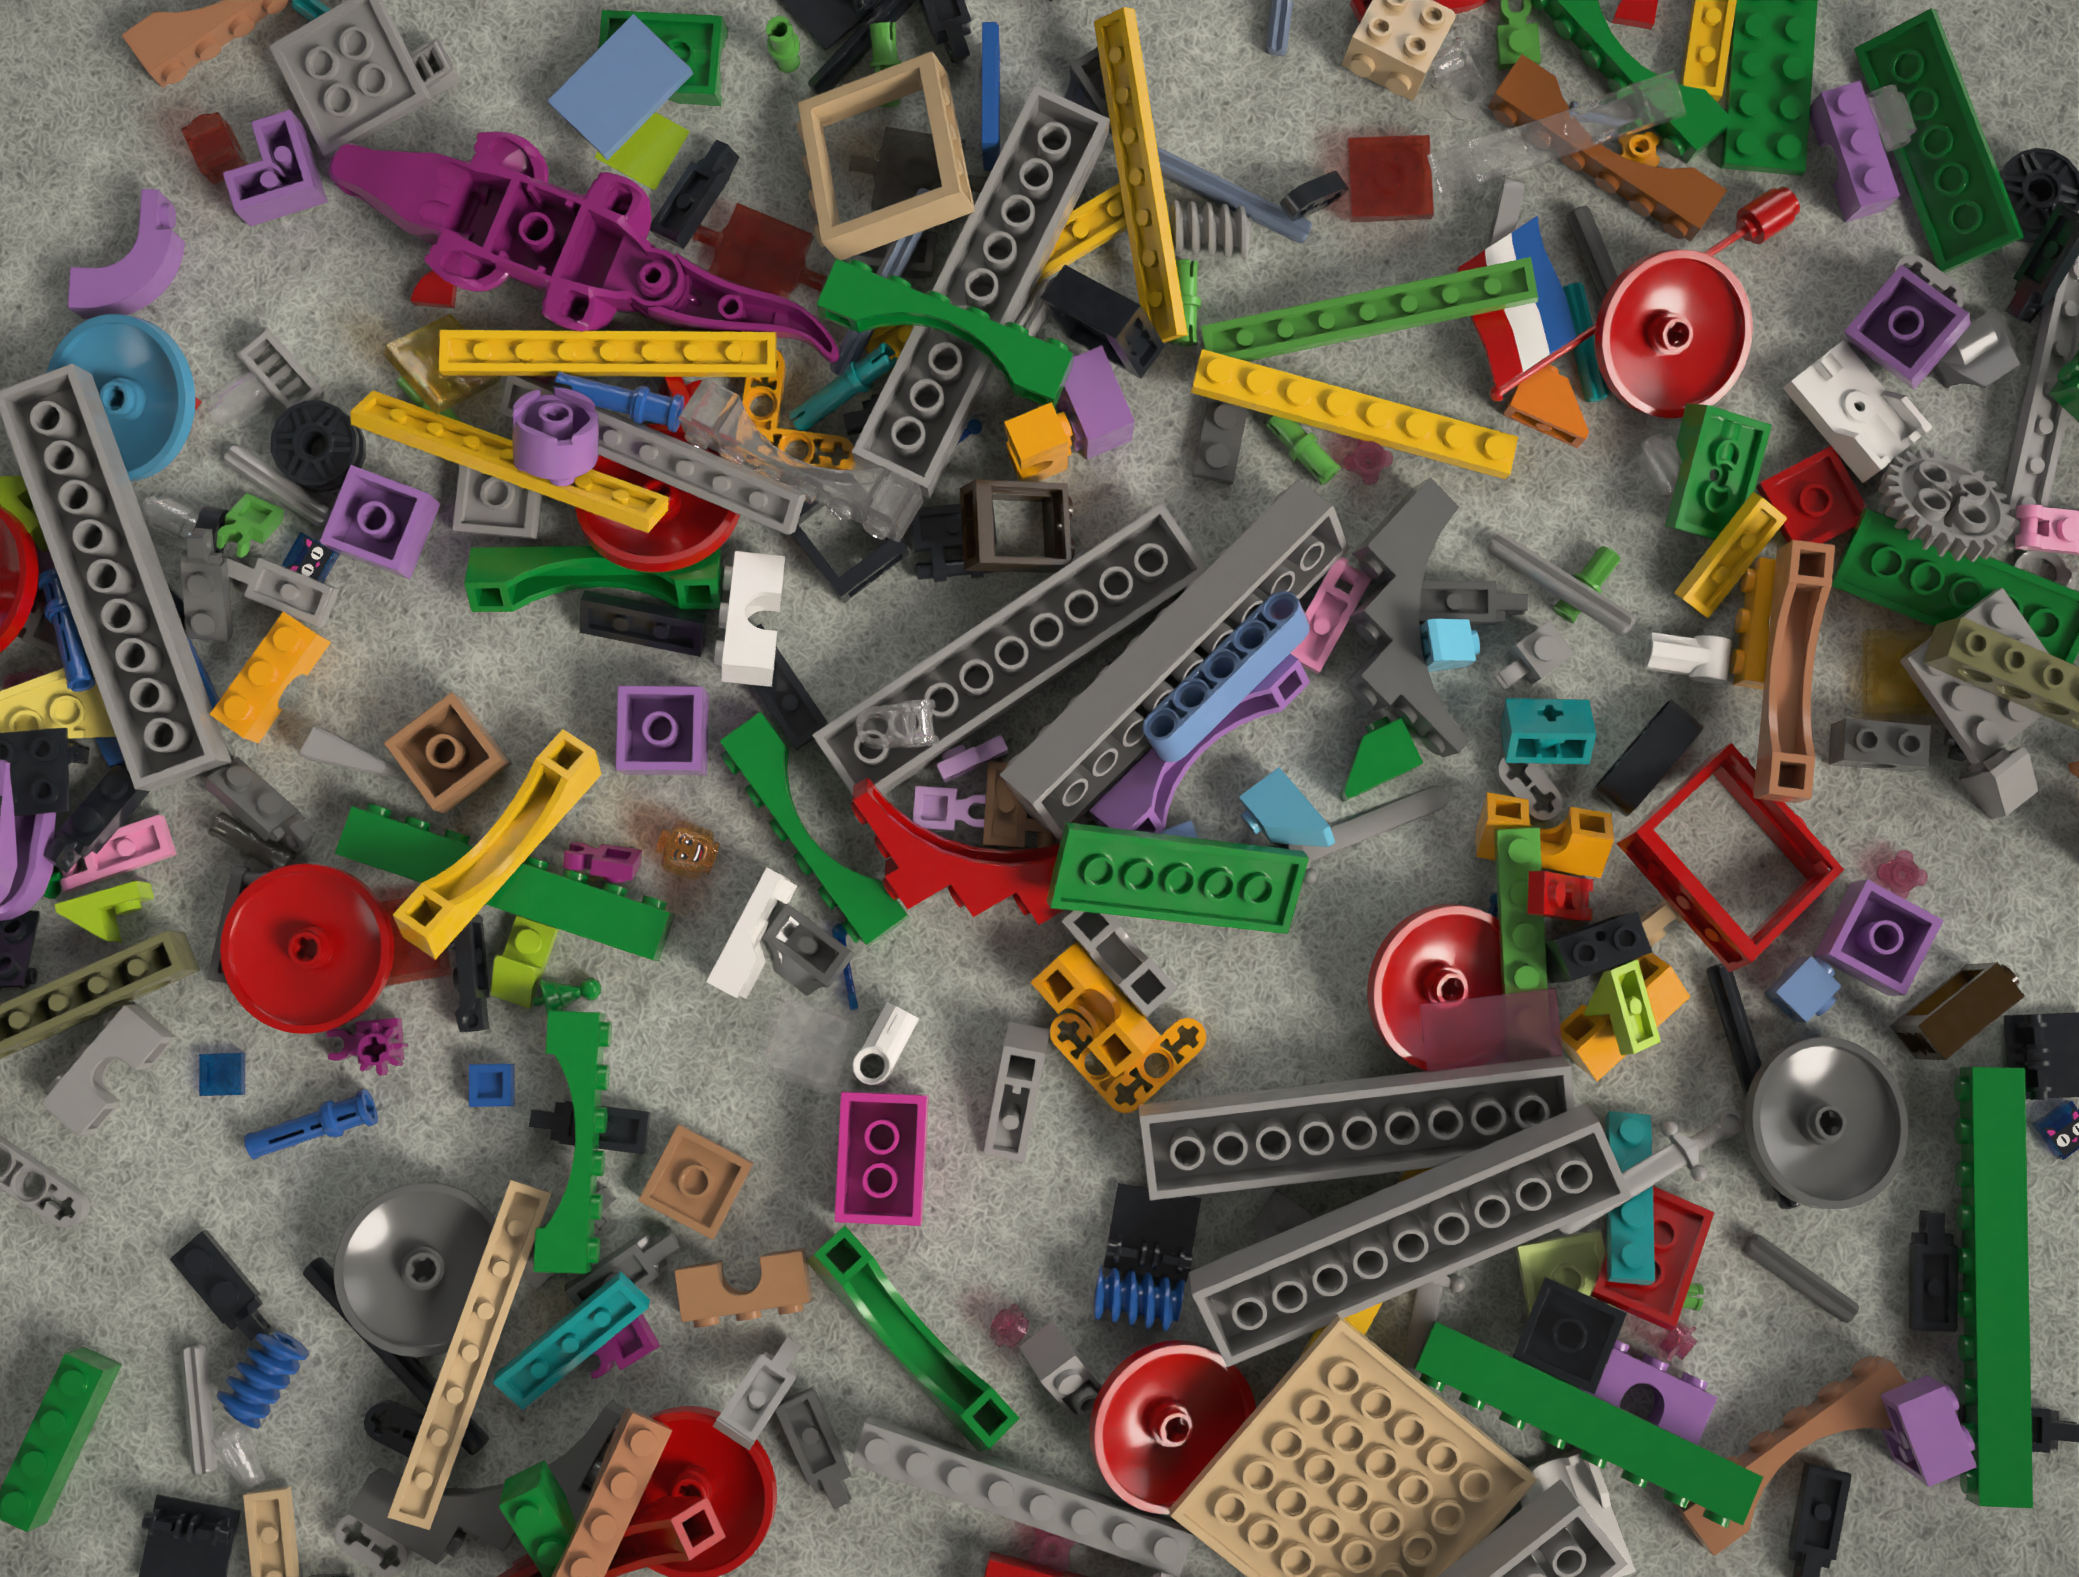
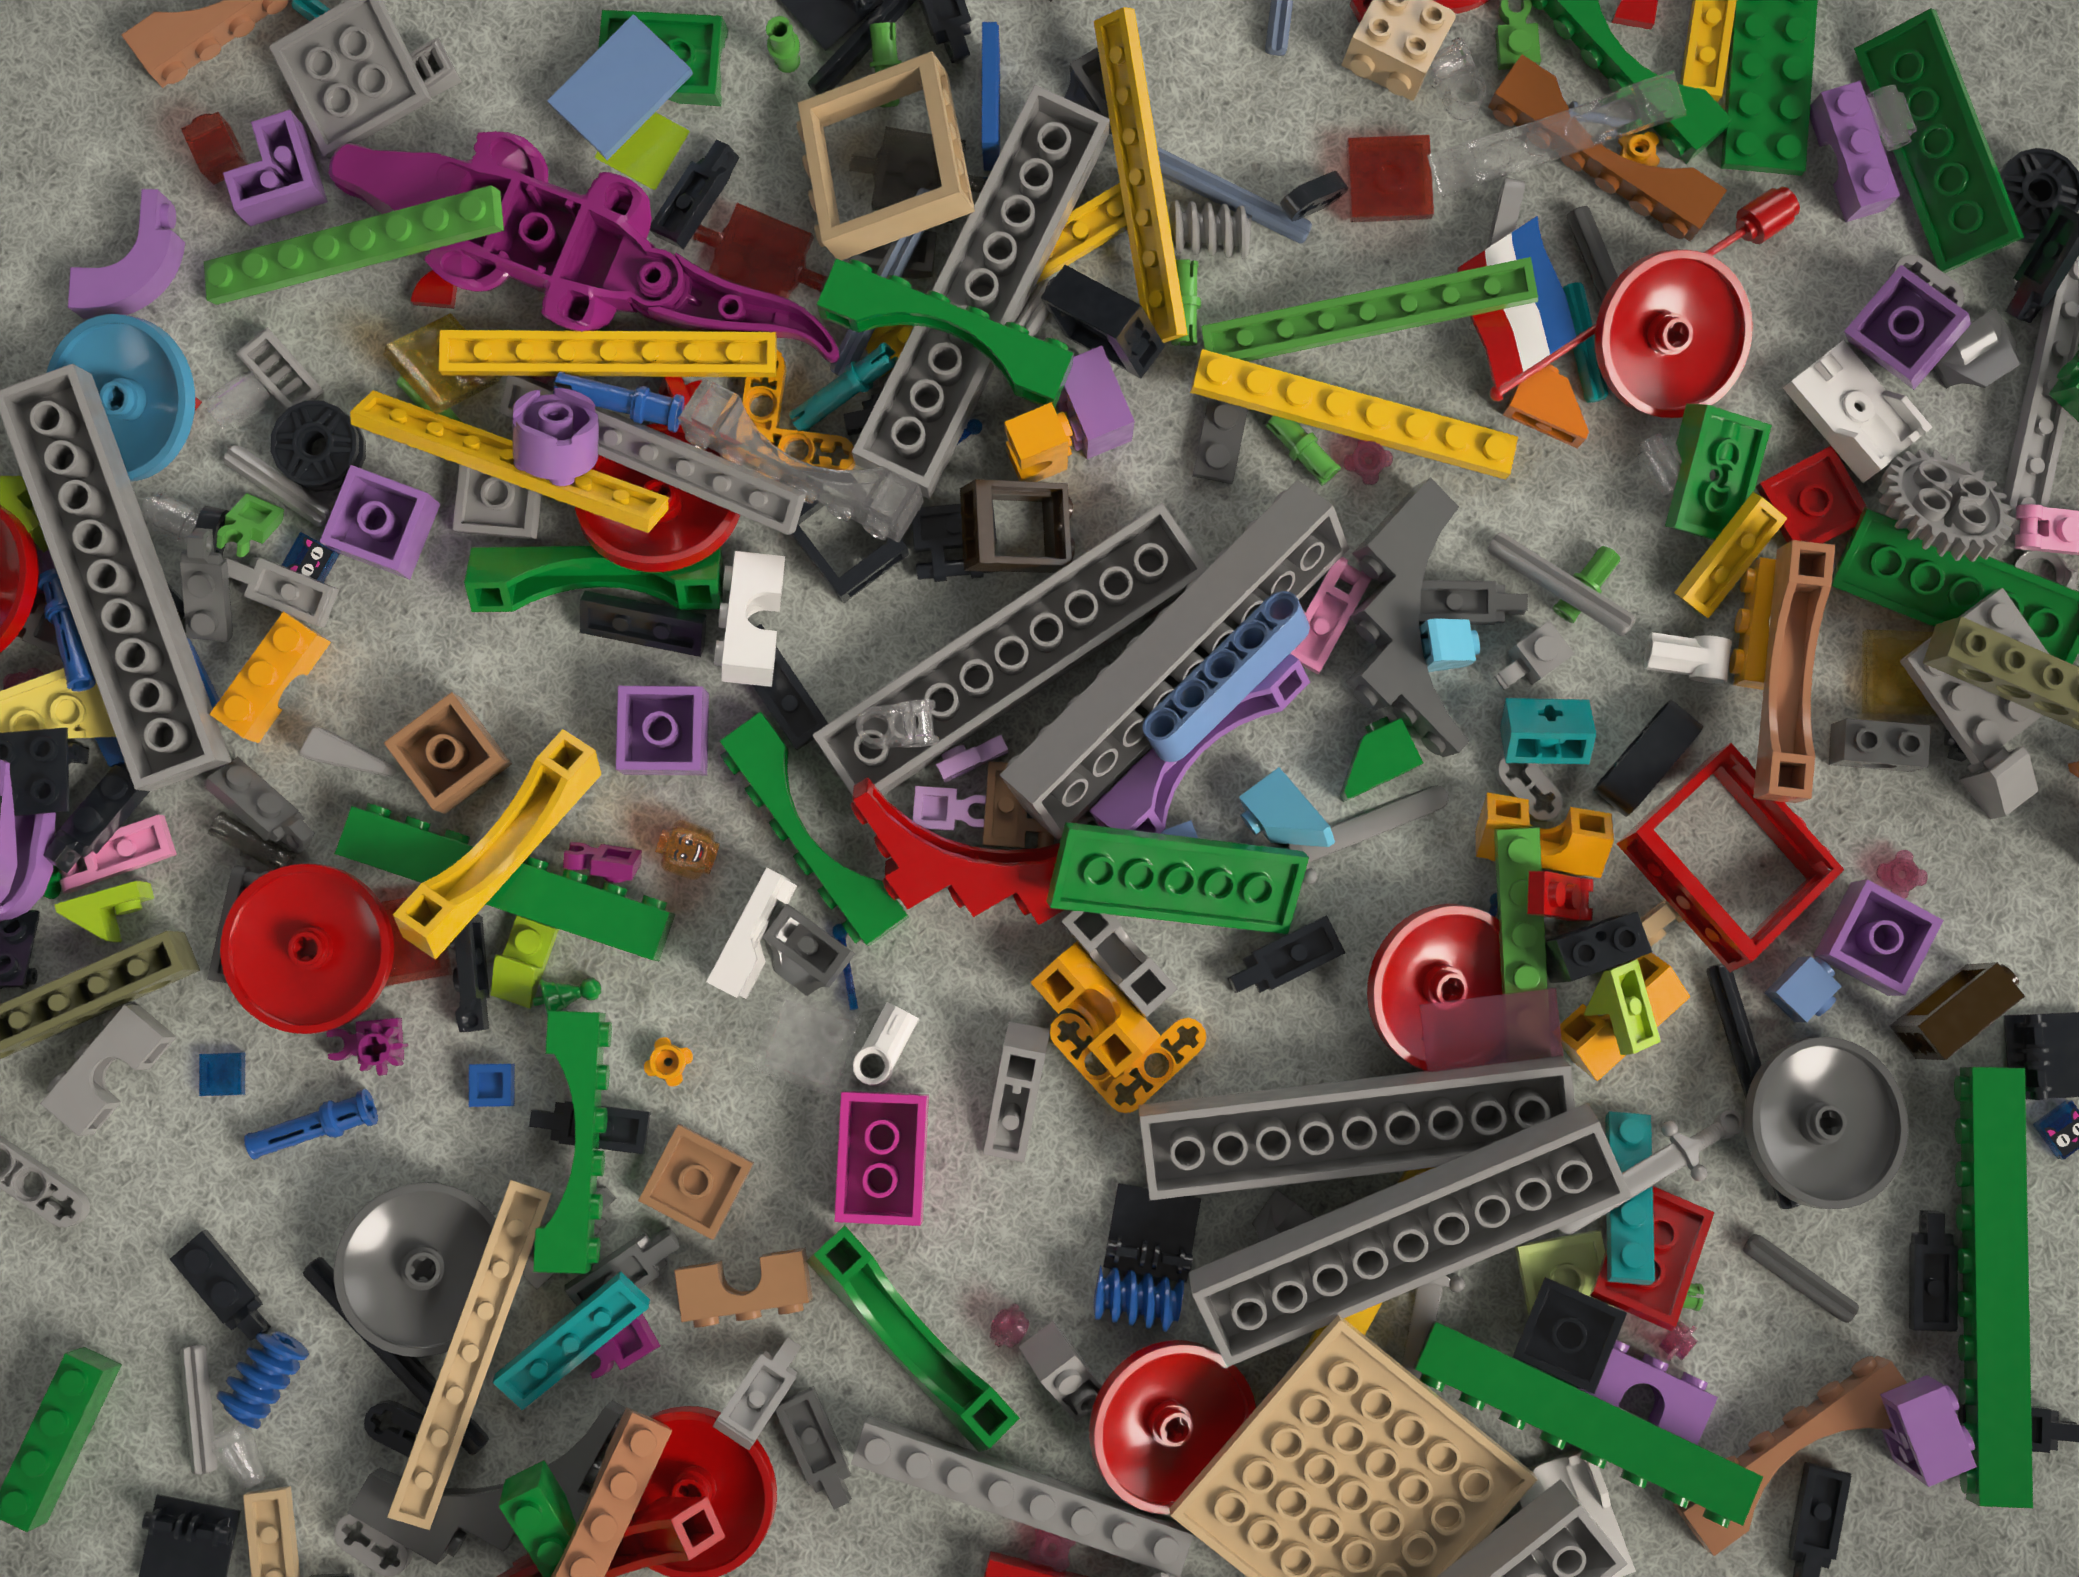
(354, 245): none -> bright green plate
(657, 1066): none -> light orange plate
(1289, 957): none -> black hinge

